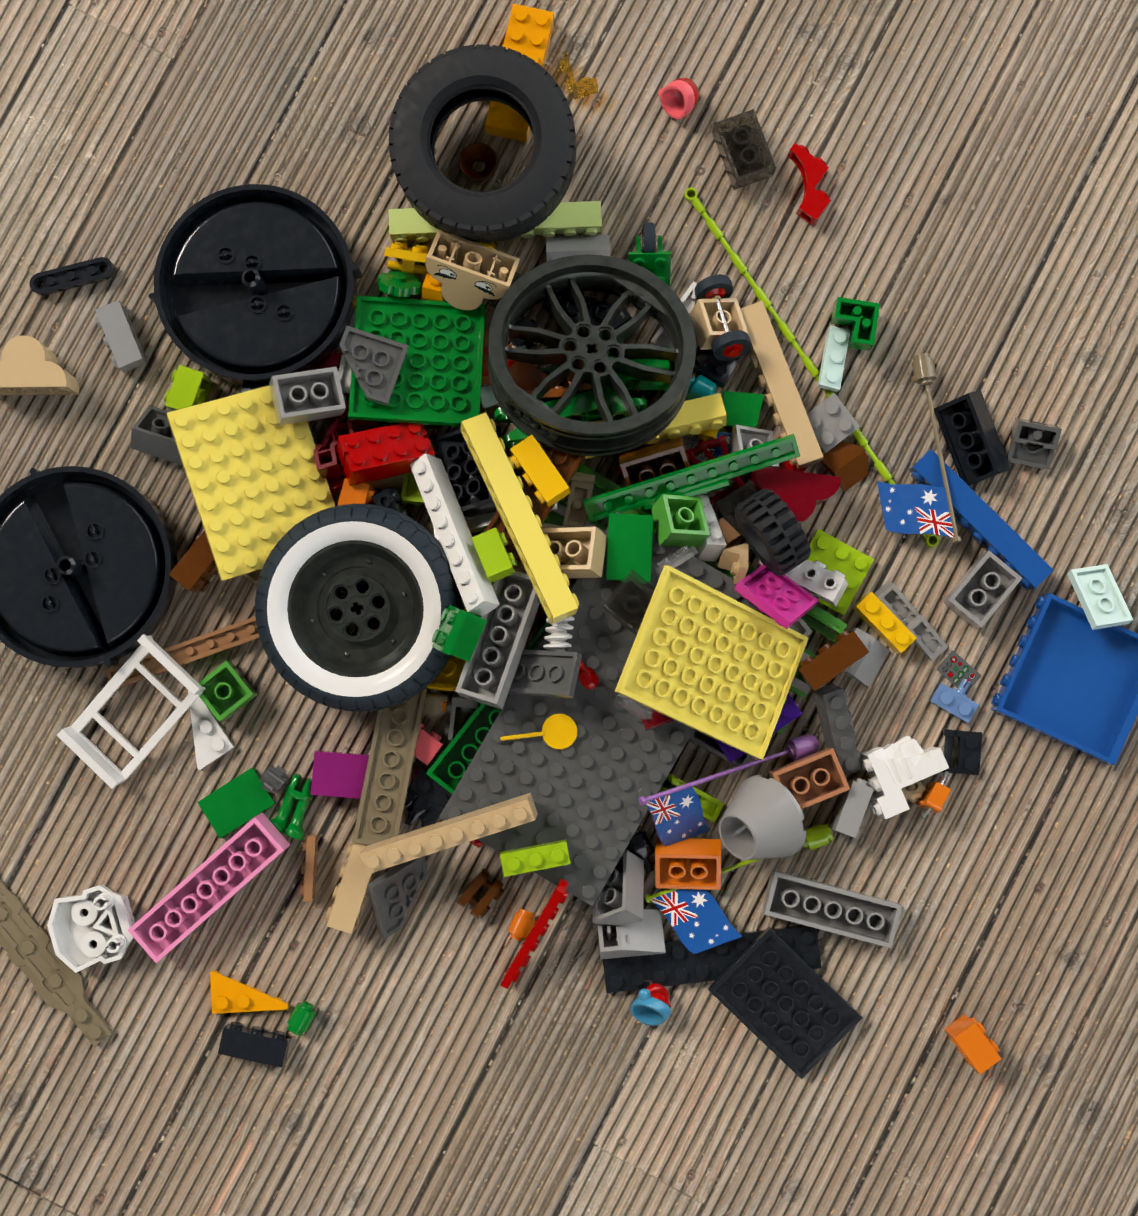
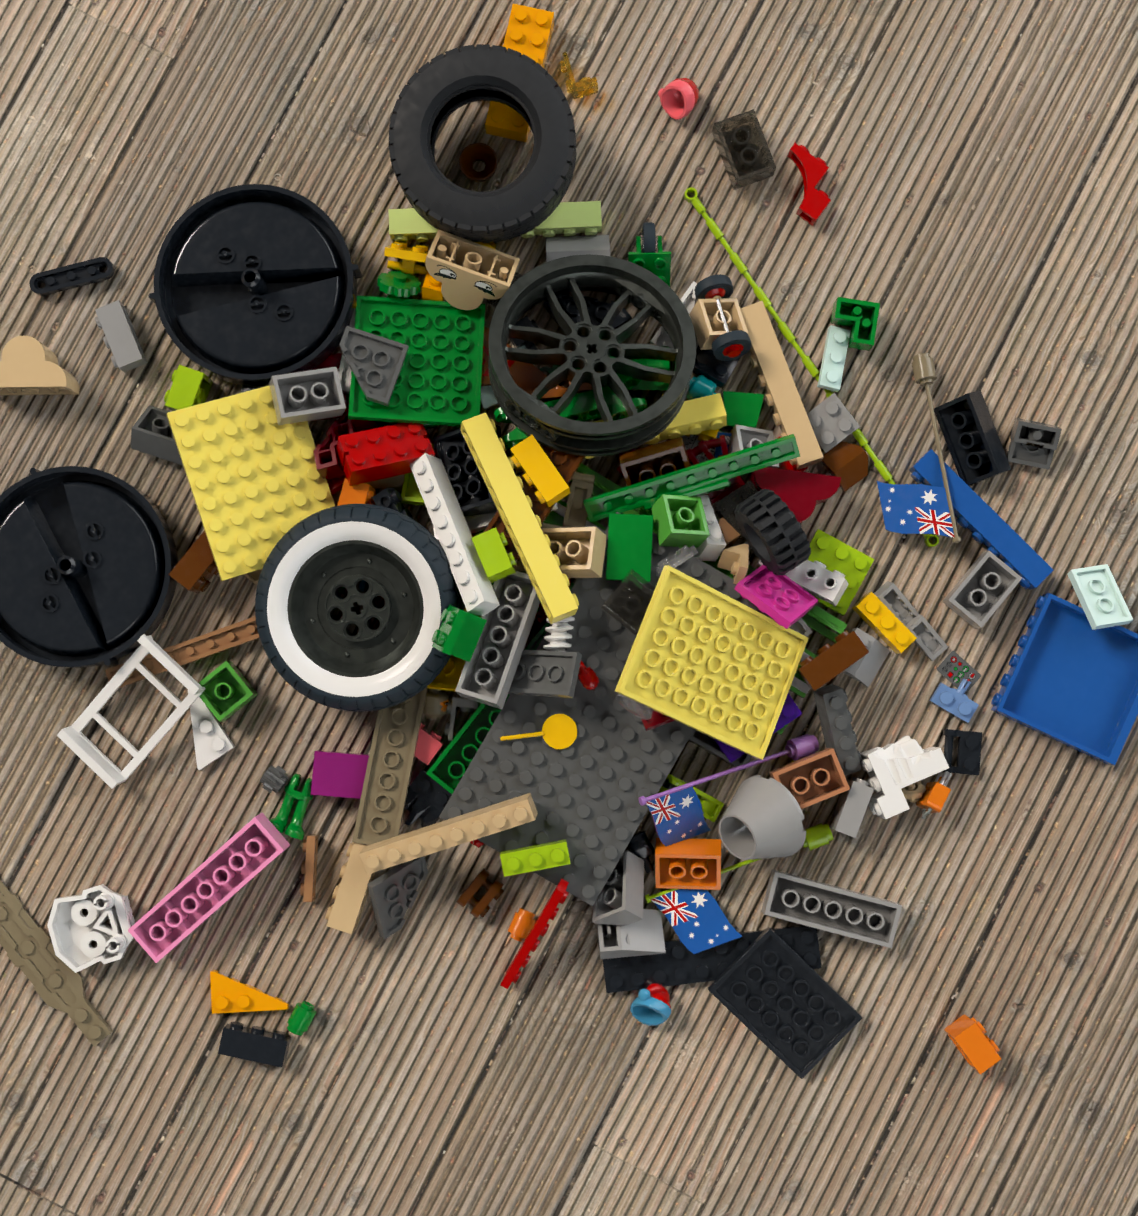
(236, 802): green tile -> none

